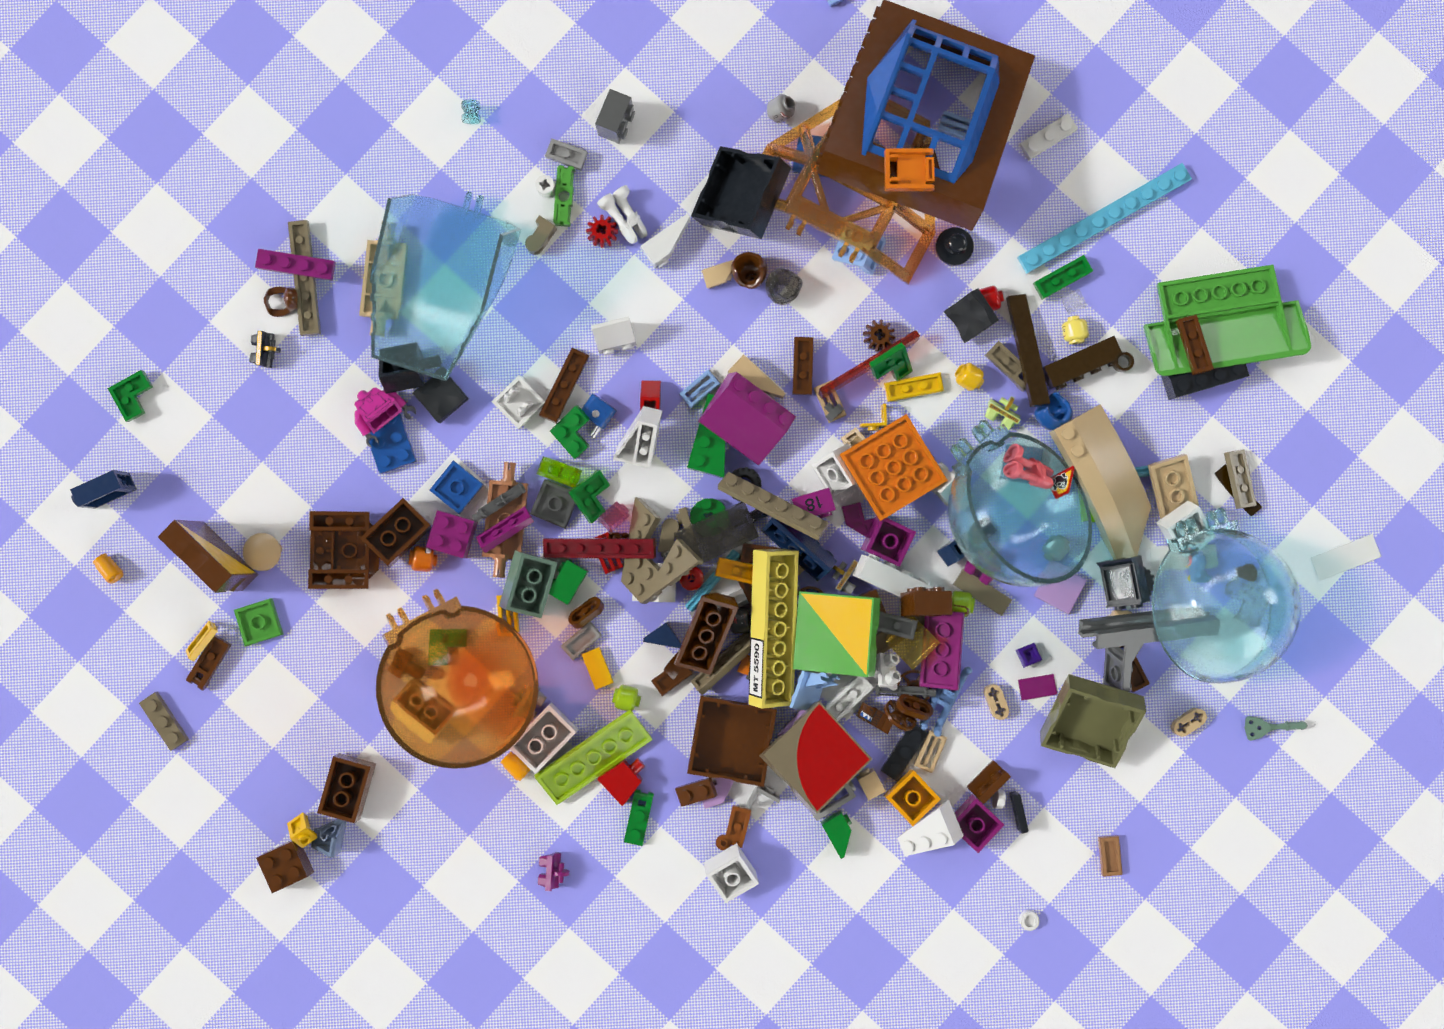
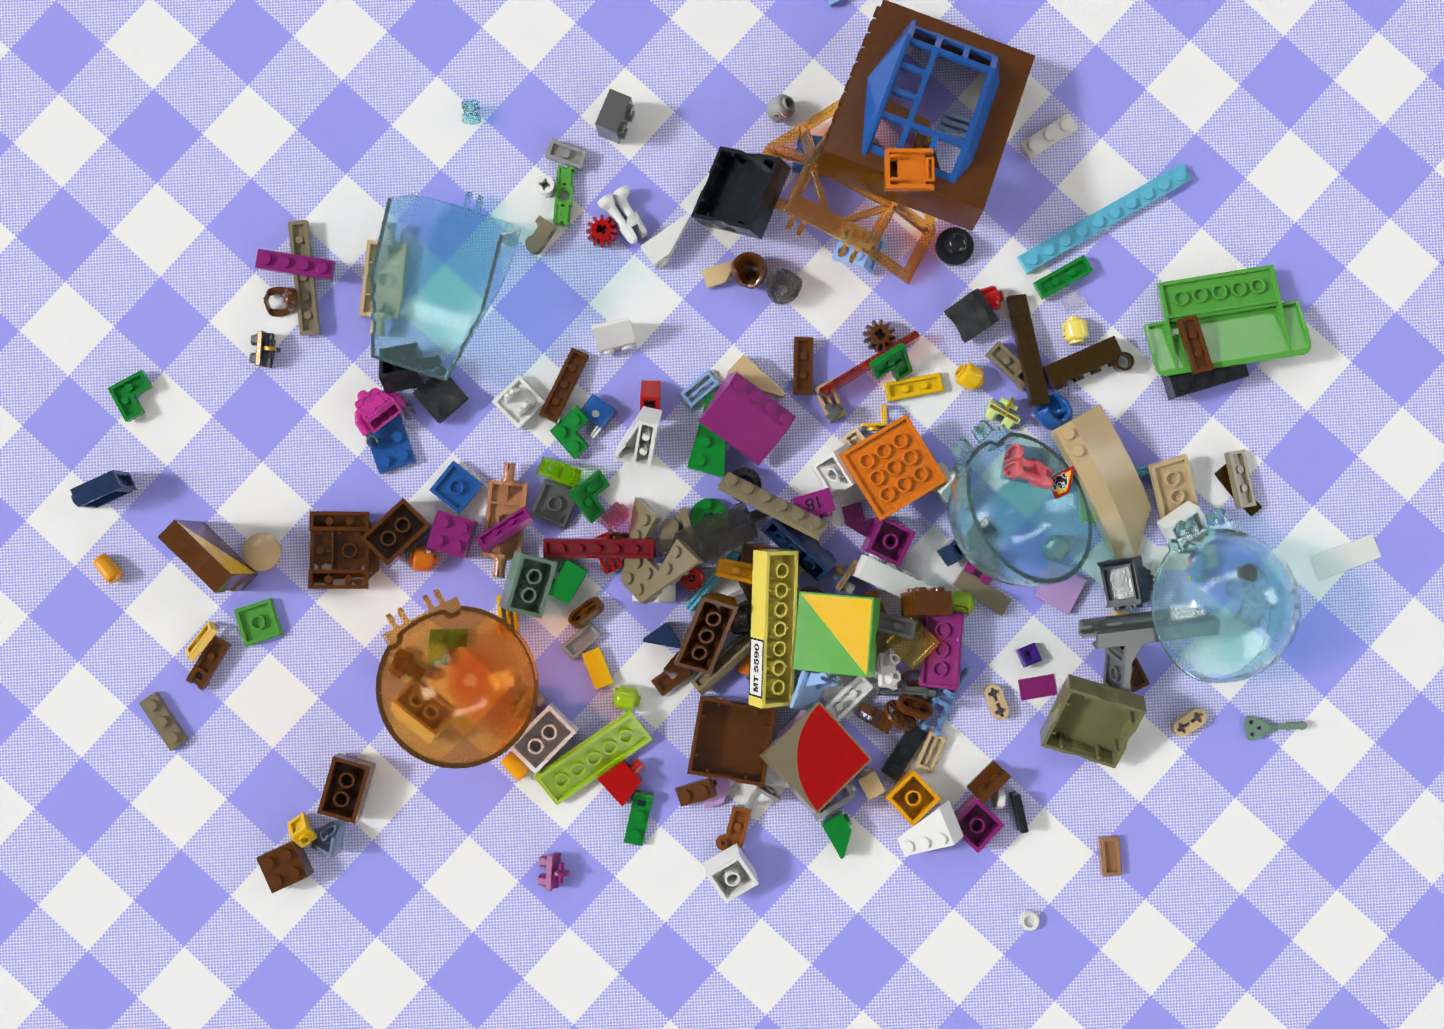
(499, 502): dark grey piece -> none

